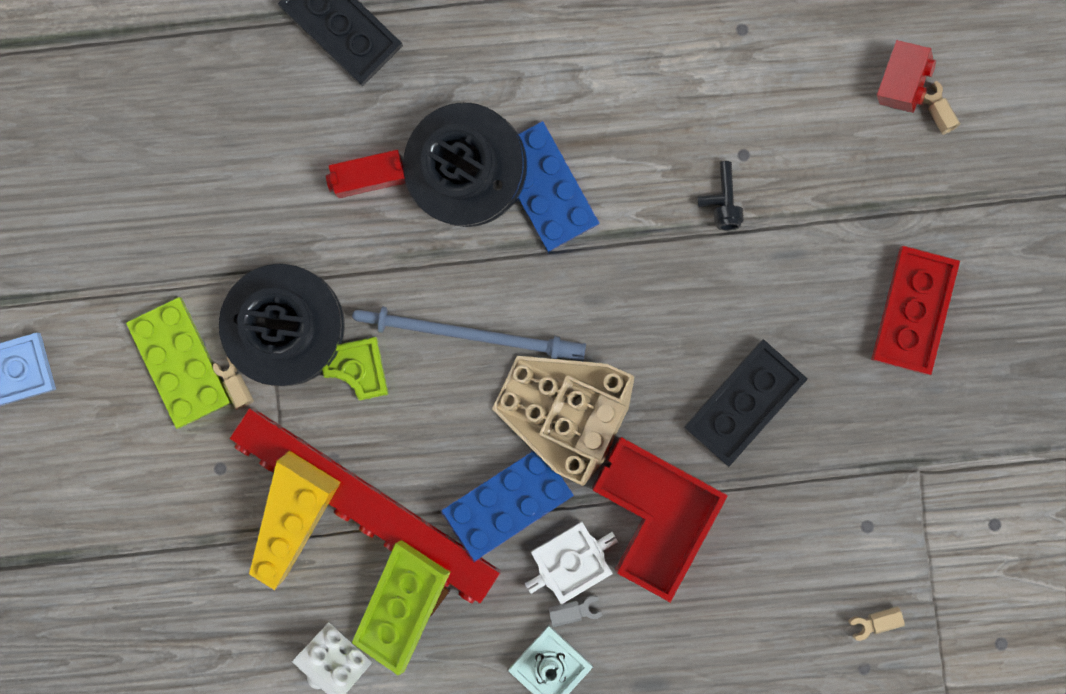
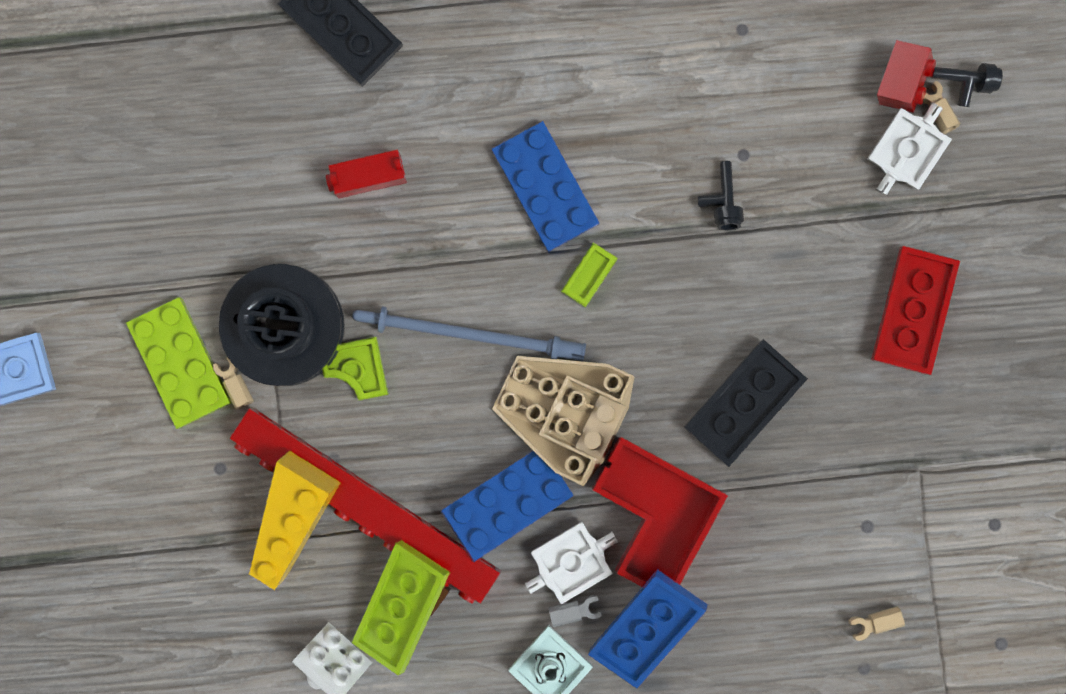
(499, 159): black wheel -> none
(589, 275): none -> lime tile
(647, 629): none -> blue plate
(909, 148): none -> white plate
(986, 80): none -> black piece

